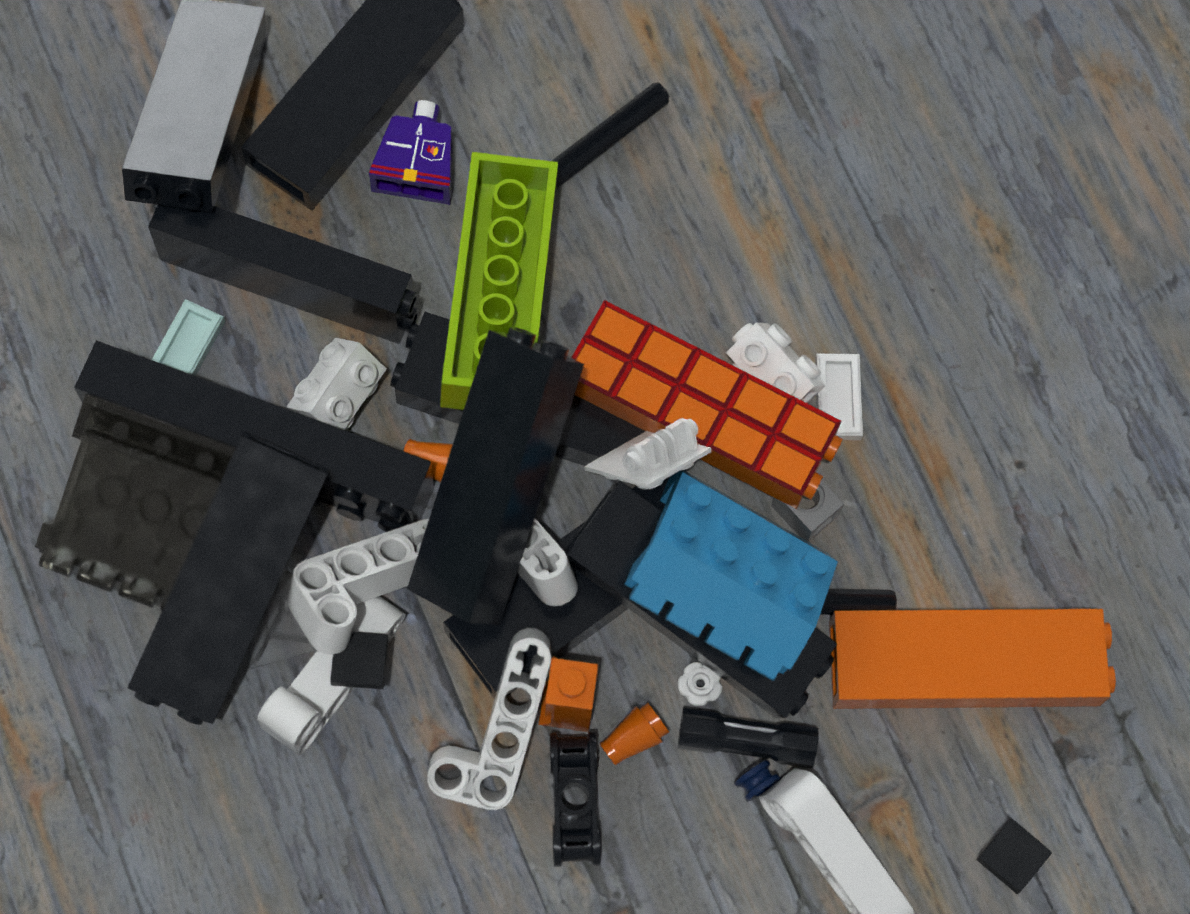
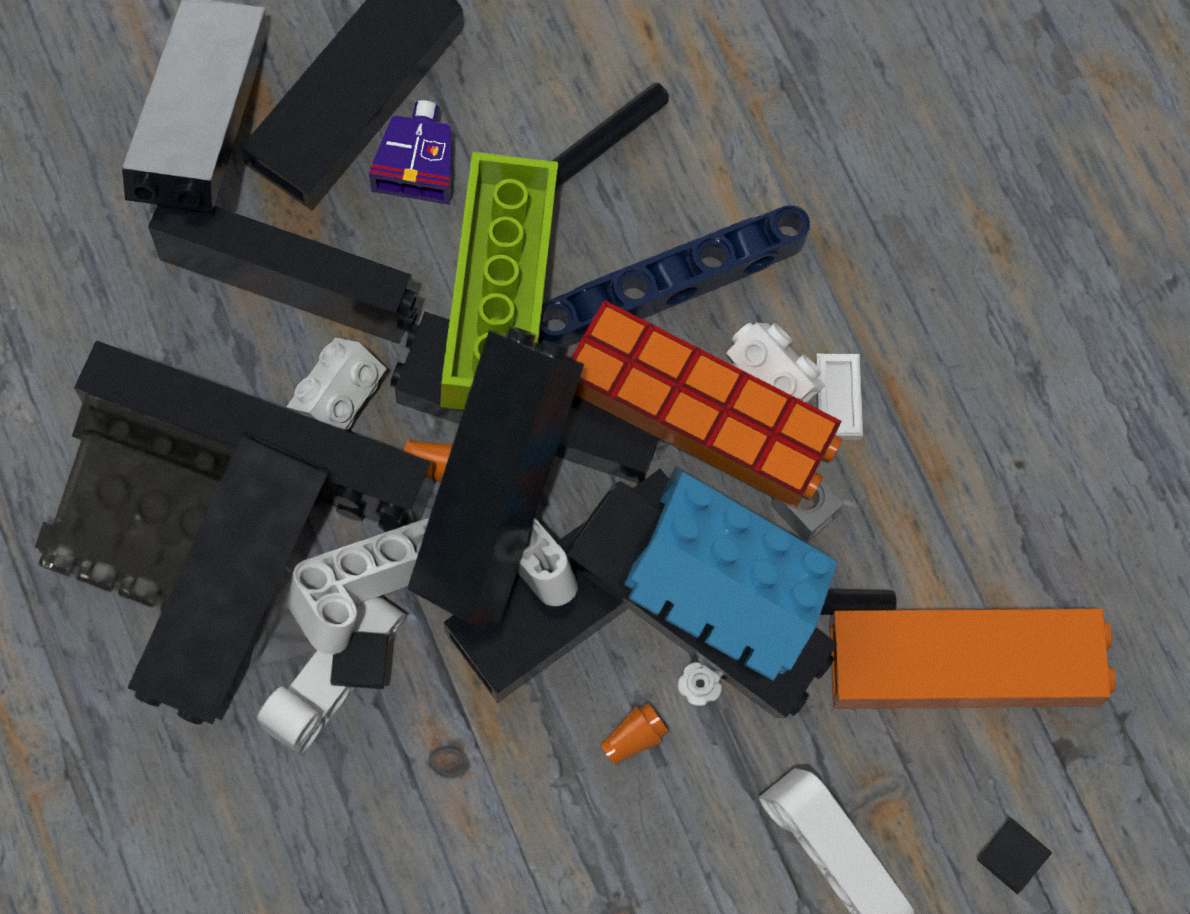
(189, 338): light aqua tile -> none
(503, 718): white beam -> none
(568, 695): orange window -> none
(574, 826): black piece -> none
(652, 455): white hinge -> none
(680, 272): none -> dark blue beam
(757, 780): dark blue bush -> none
(781, 742): black axle -> none

